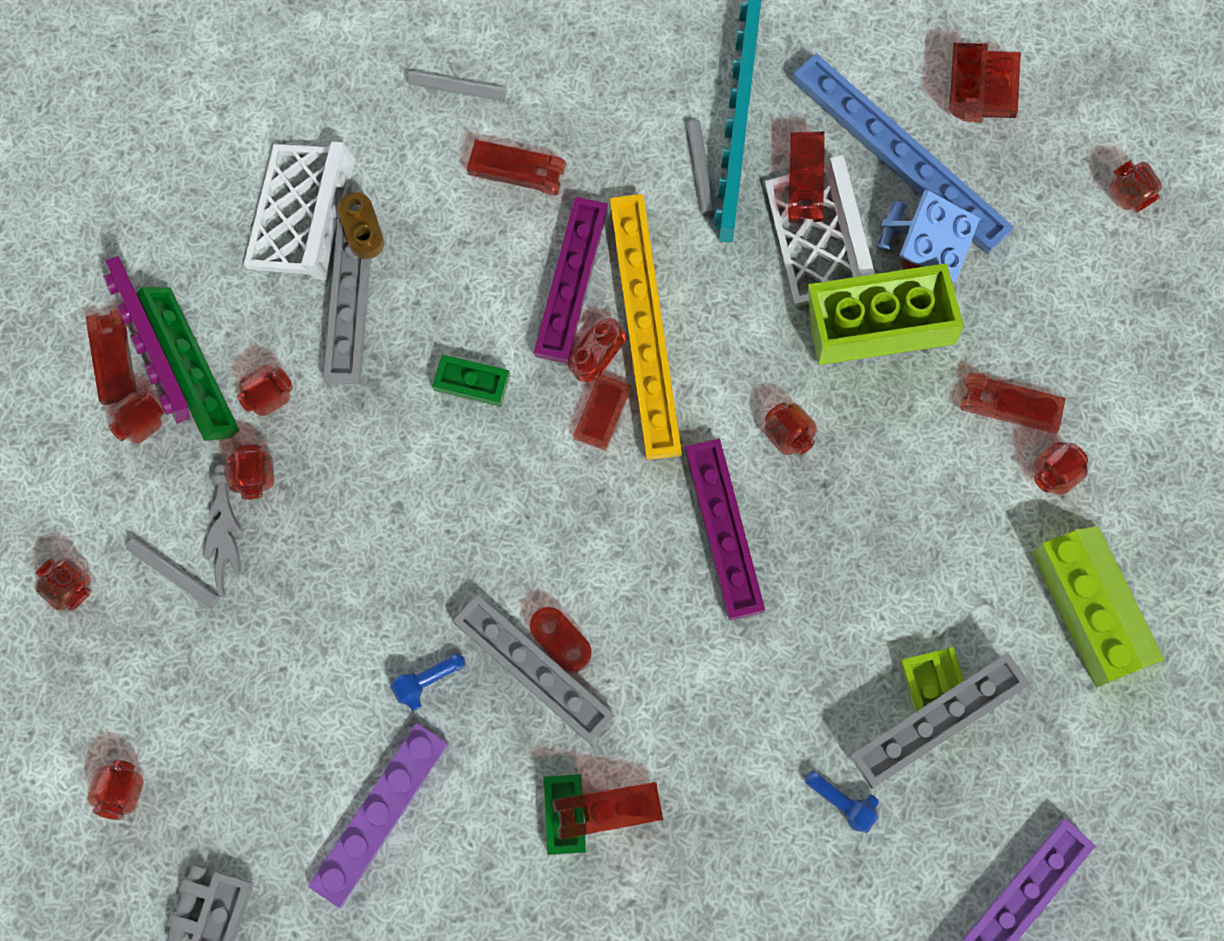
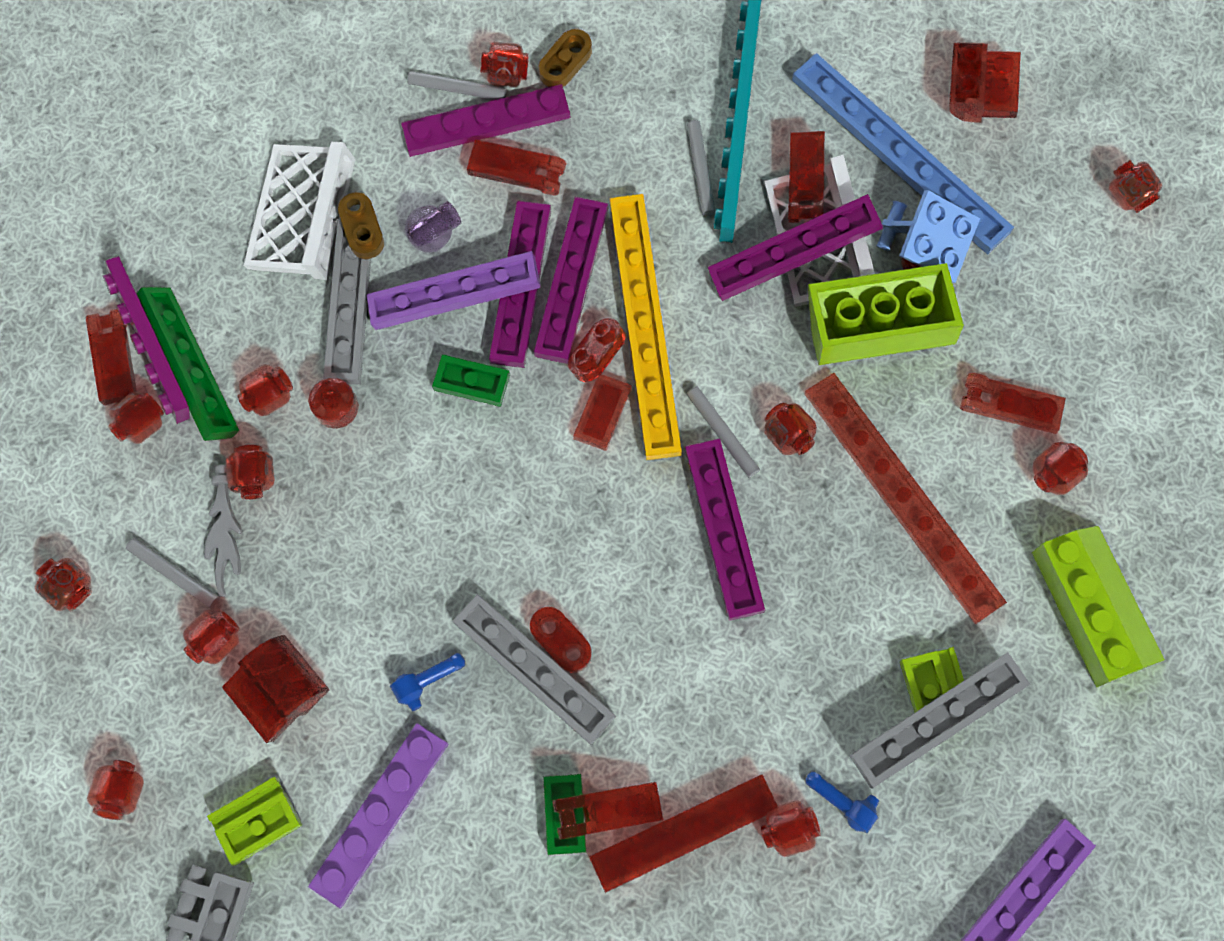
(211, 637): none -> clear red head
(254, 821): none -> lime plate
(274, 687): none -> clear red brick
(333, 403): none -> clear red head
(431, 227): none -> clear purple piece
(453, 290): none -> medium lavender plate
(485, 120): none -> magenta plate
(504, 64): none -> clear red head
(517, 311): none -> magenta plate
(563, 60): none -> pearl gold plate
(683, 833): none -> clear red plate
(723, 432): none -> light grey bar
(791, 828): none -> clear red head
(795, 247): none -> magenta plate
(905, 498): none -> clear red tile

